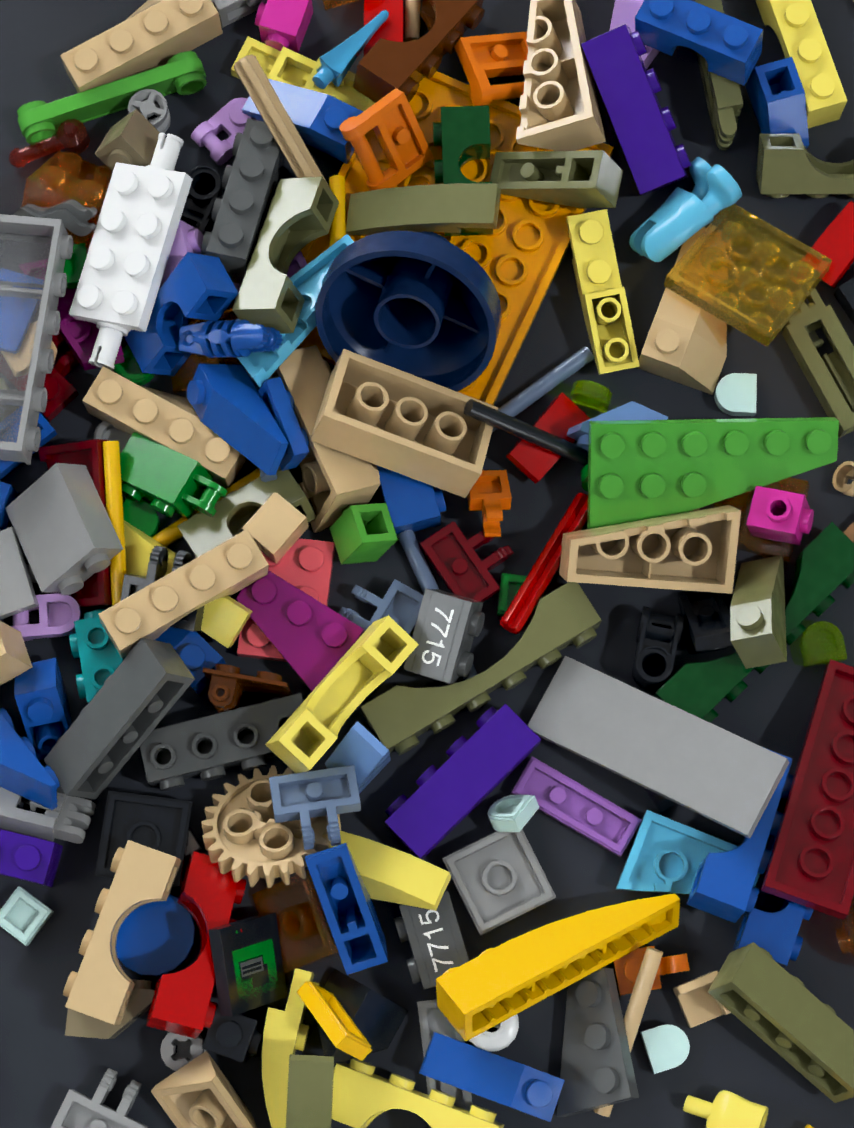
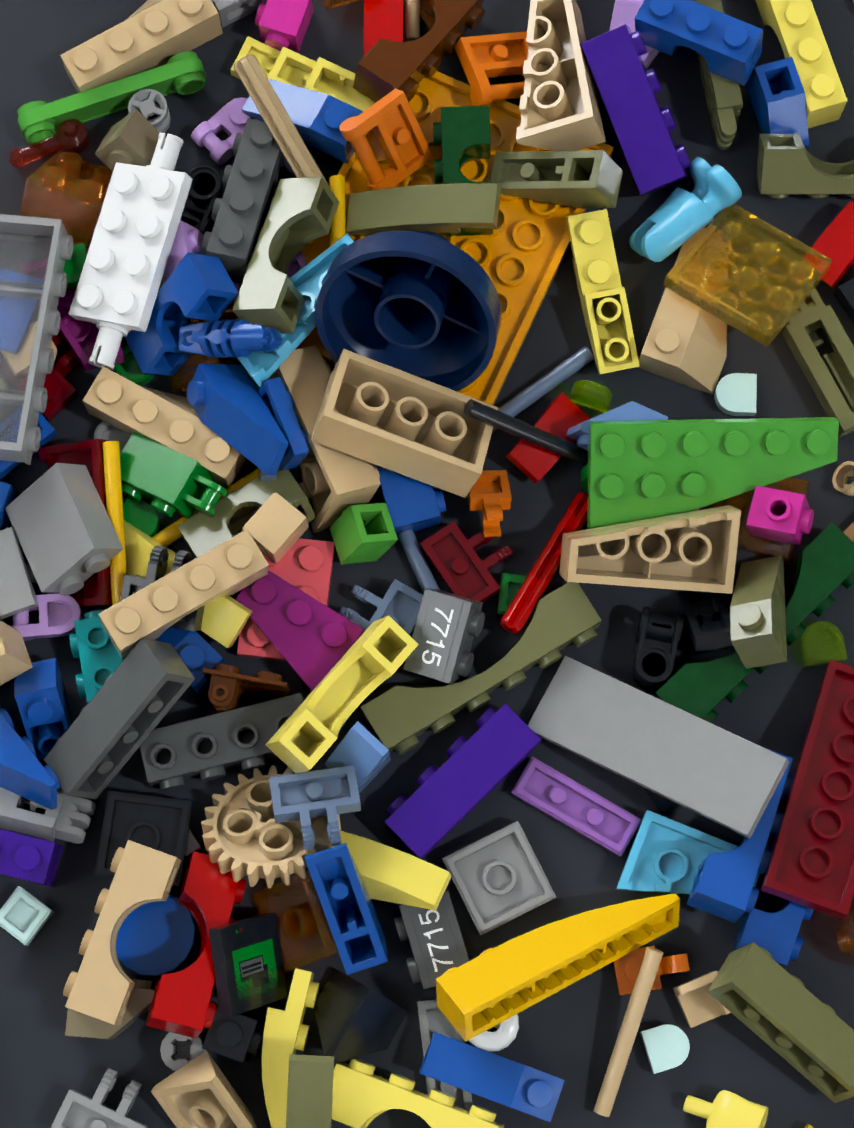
(72, 213): dark grey hair -> none
(334, 1020): yellow tile -> none
(340, 59): dark azure piece -> none
(512, 812): light aqua tile -> none
(595, 1047): dark grey wing -> none

